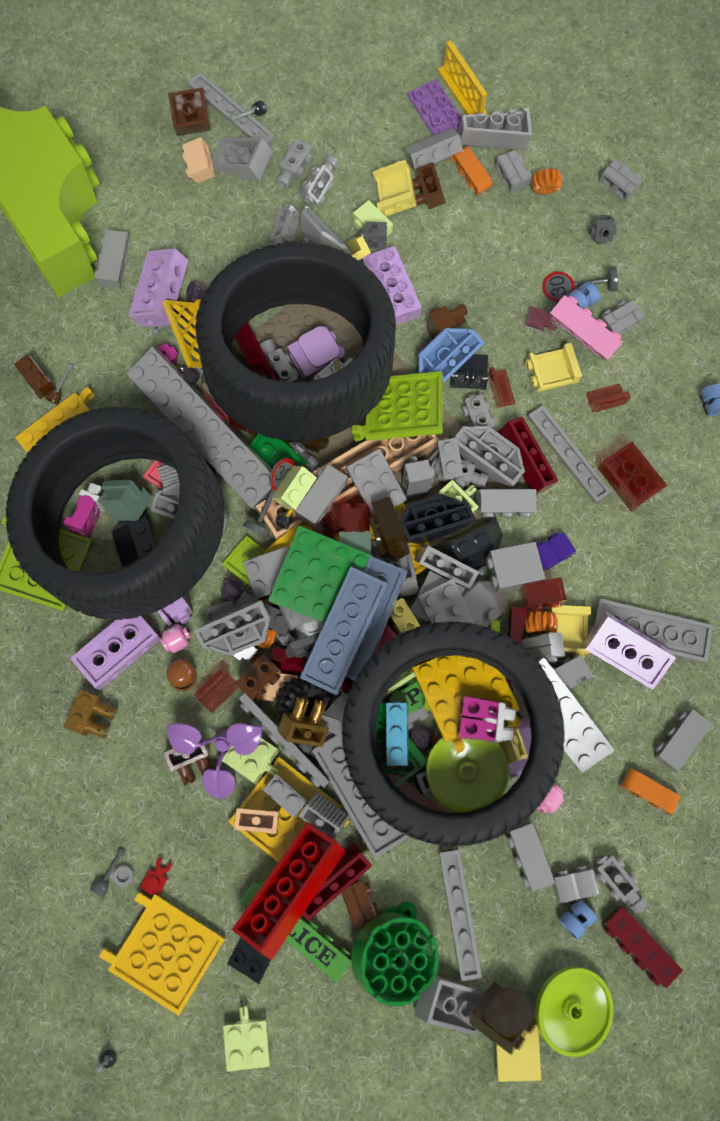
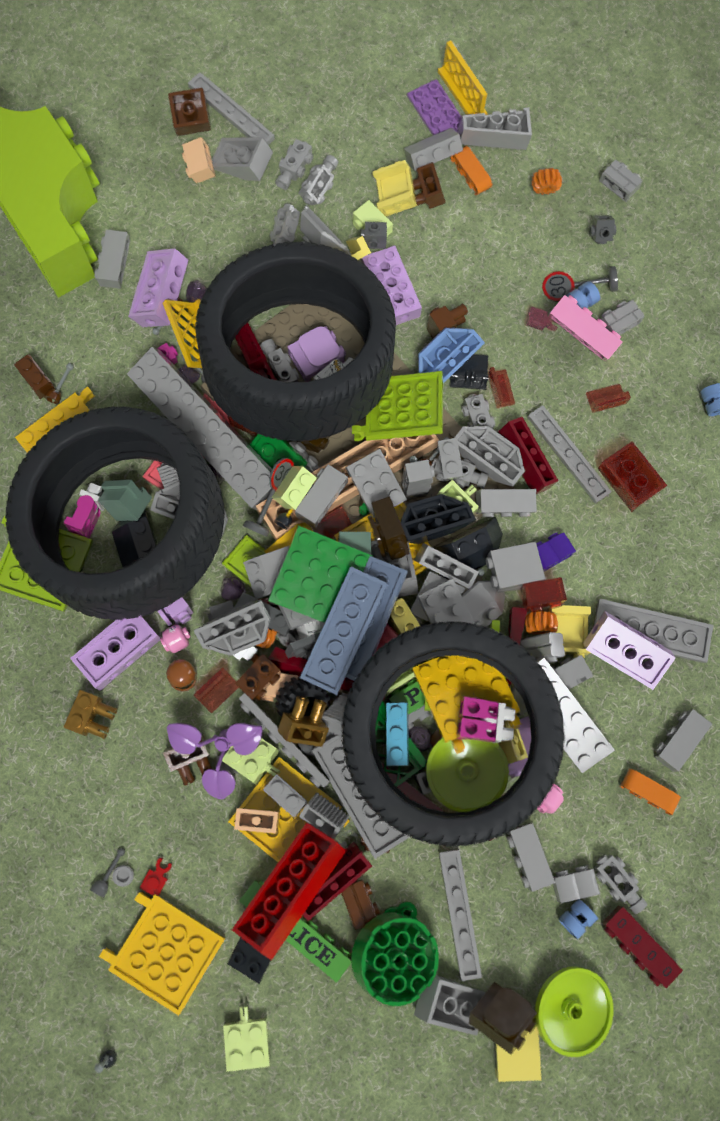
(257, 109): hinge -> none
(350, 518): clear red brick -> none
(513, 172): light grey brick -> none
(553, 368): light yellow panel -> none

